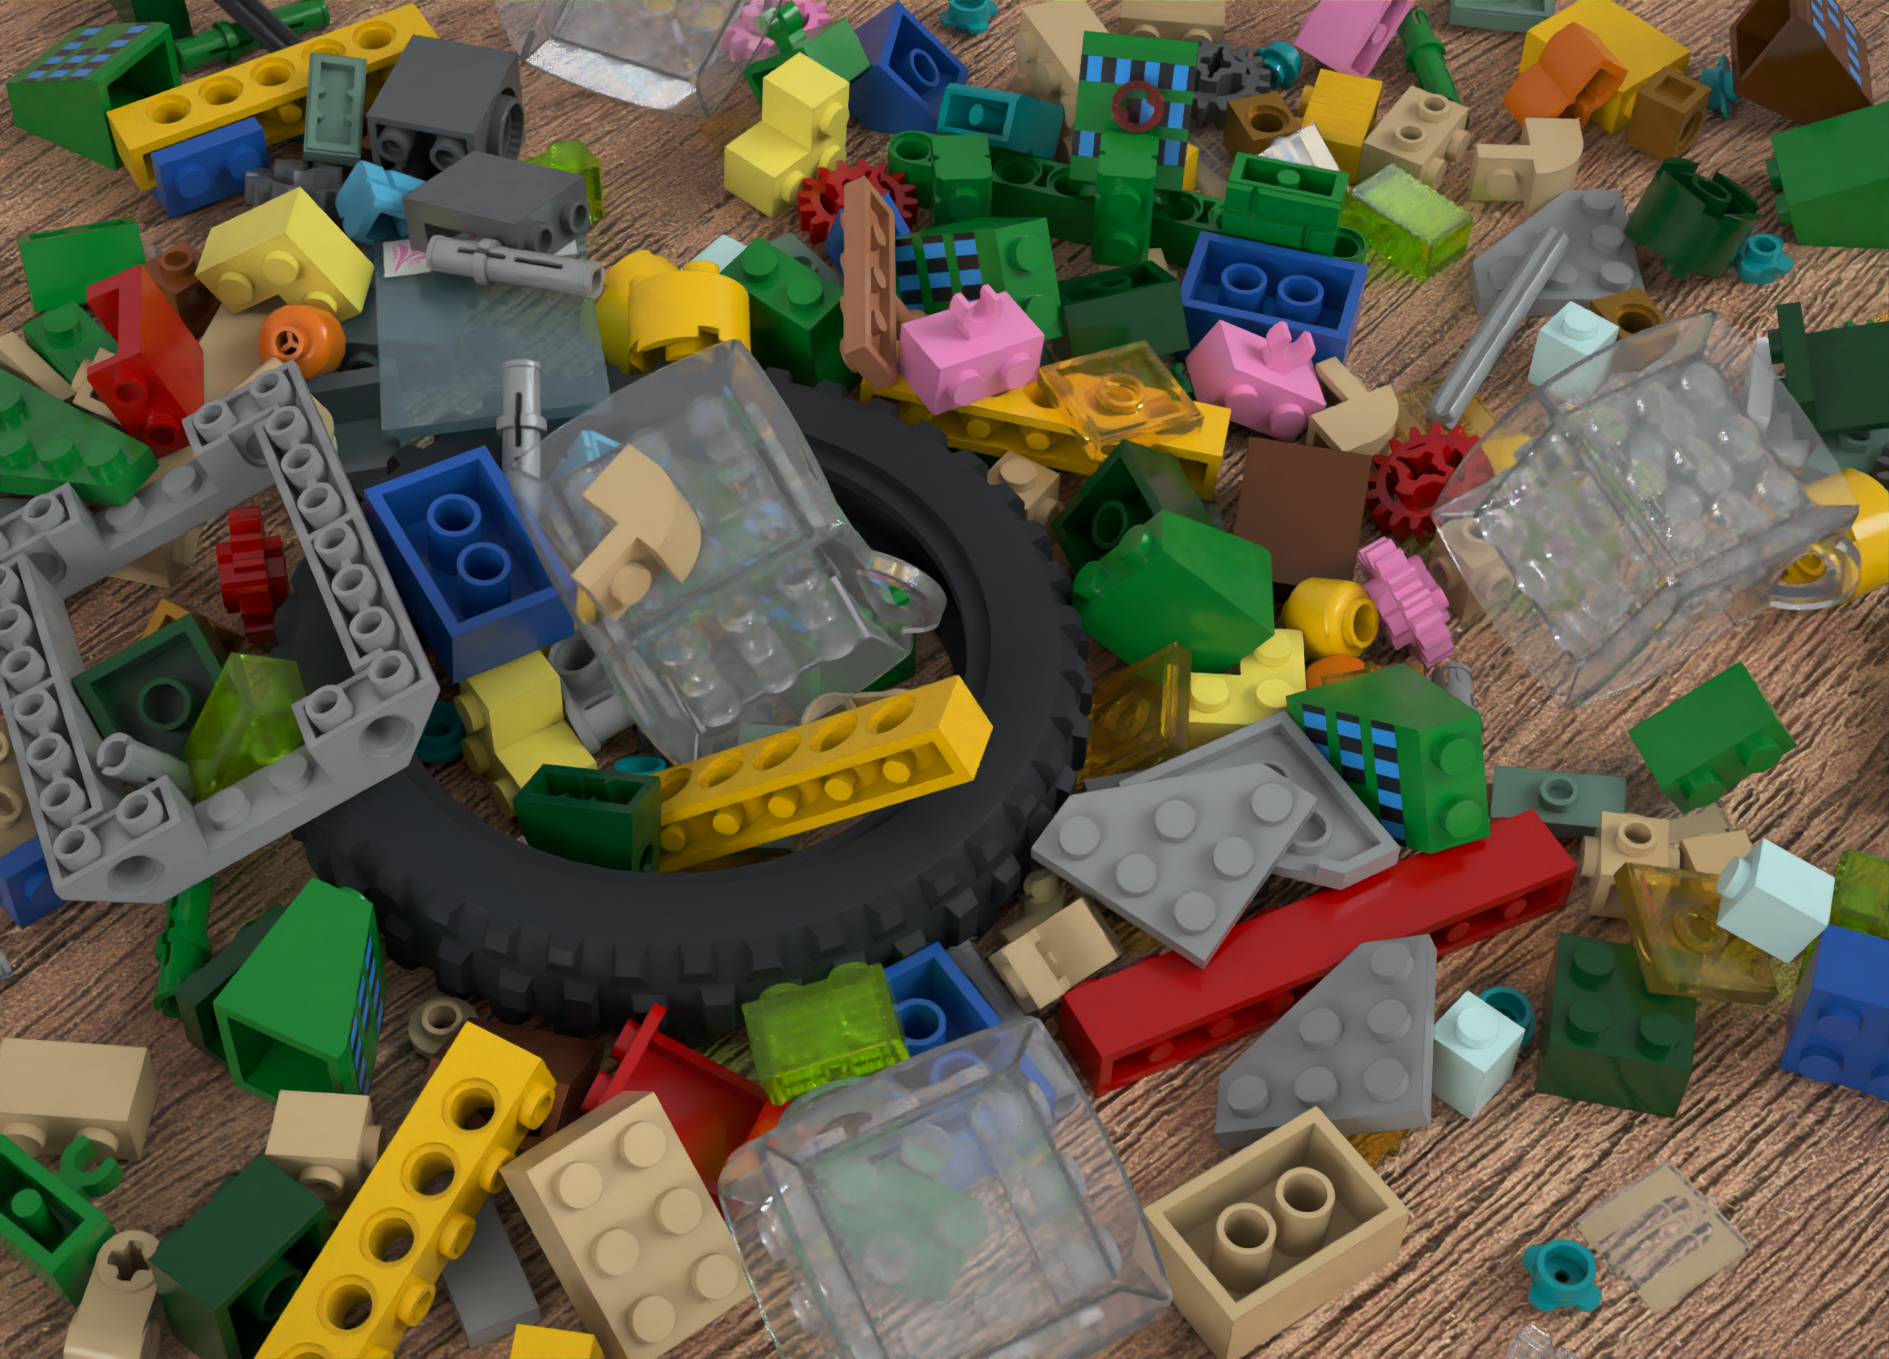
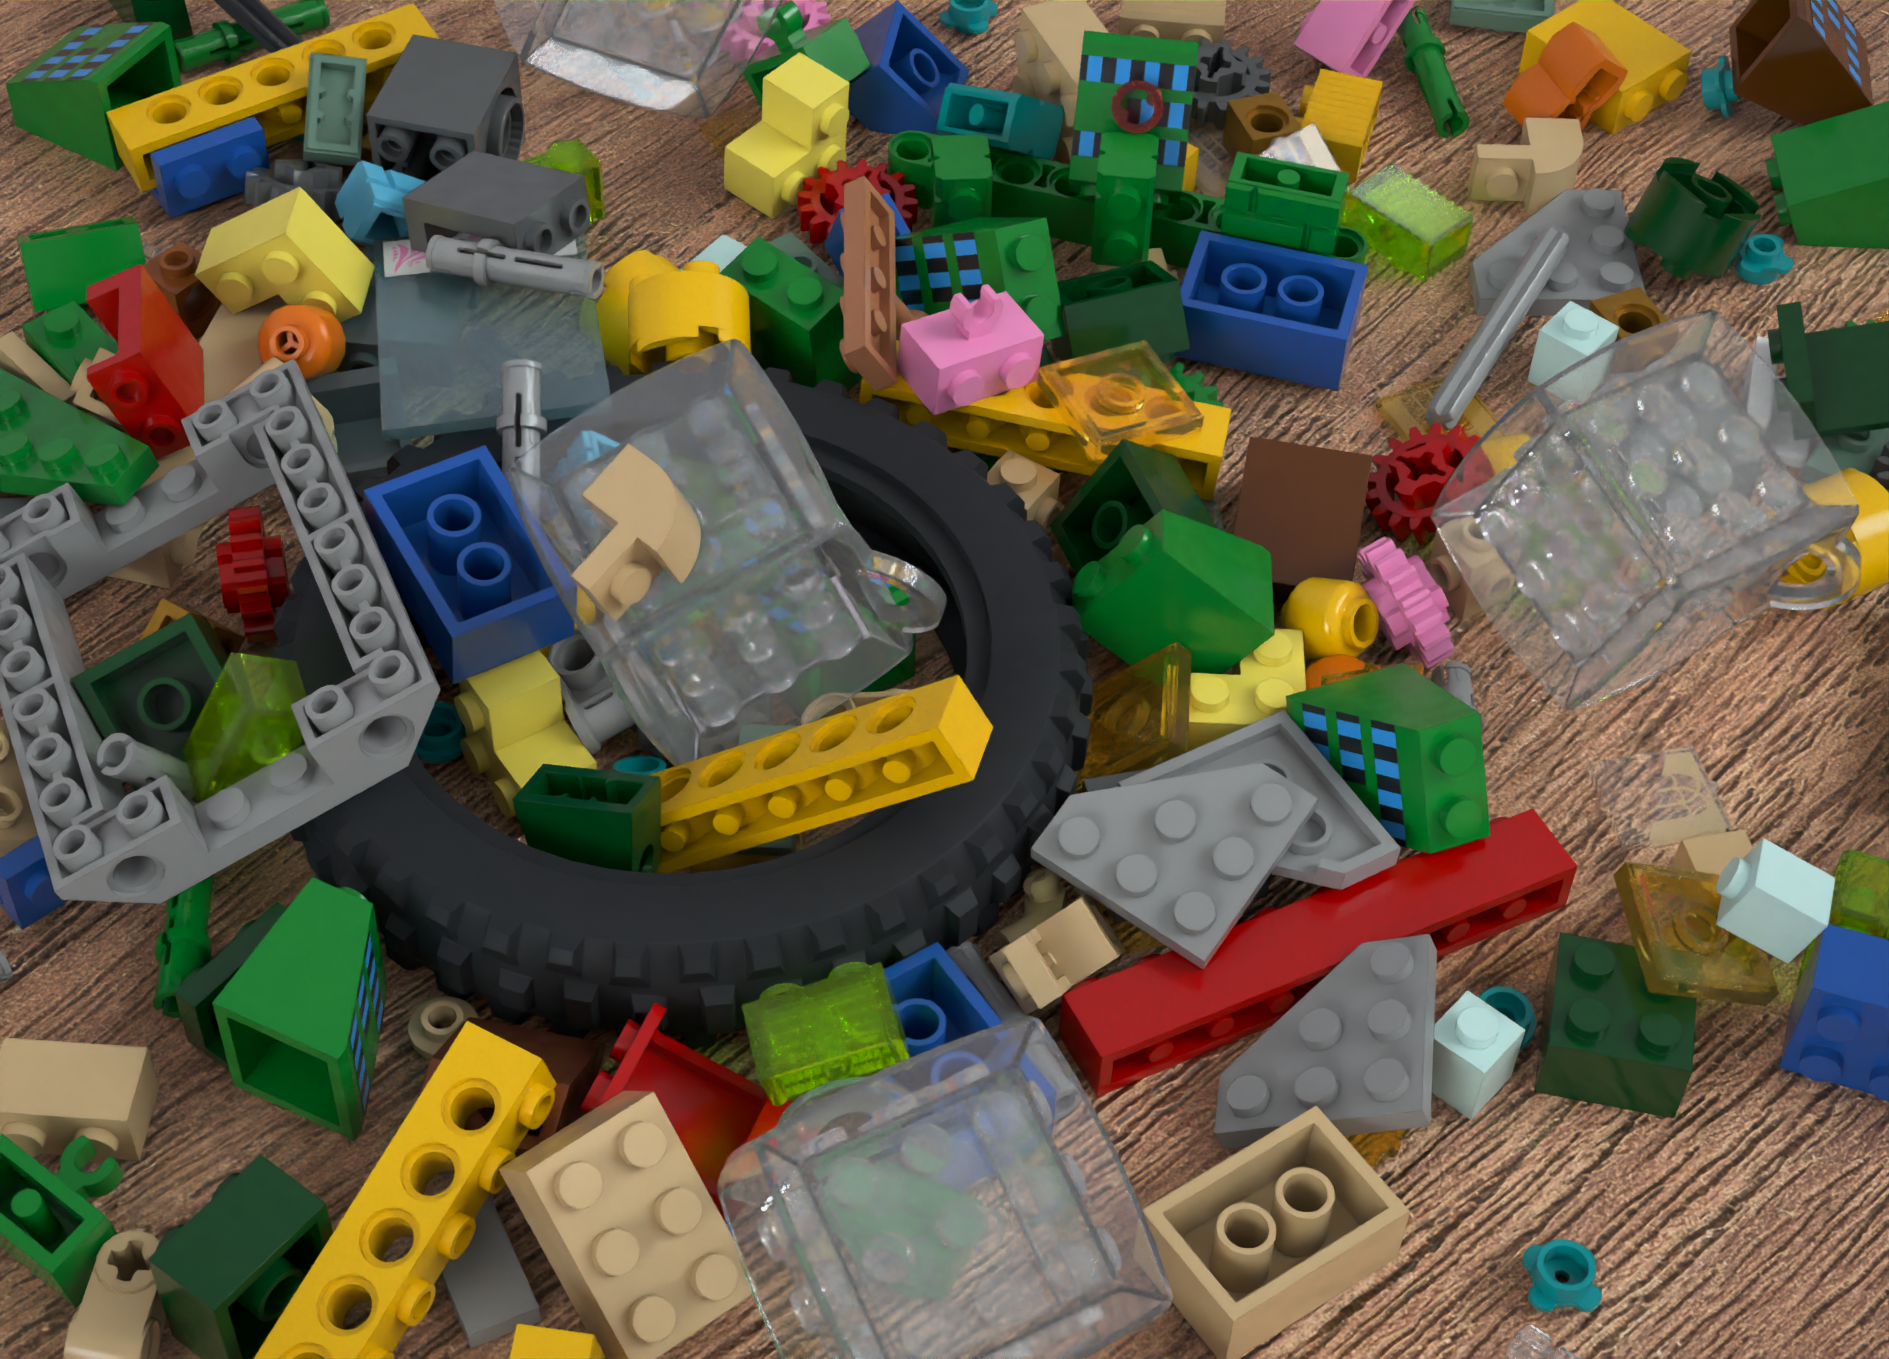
(326, 1144): tan brick -> none
(1259, 378): bright pink brick -> none
(1283, 63): teal plate -> none
(1352, 416): tan brick -> none
(1418, 135): tan brick -> none
(1563, 800): sand green plate -> none
(1616, 841): tan brick -> none
(1662, 1236): clear piece -> none
(1667, 114): pearl gold brick -> none
(1712, 739): green brick -> none

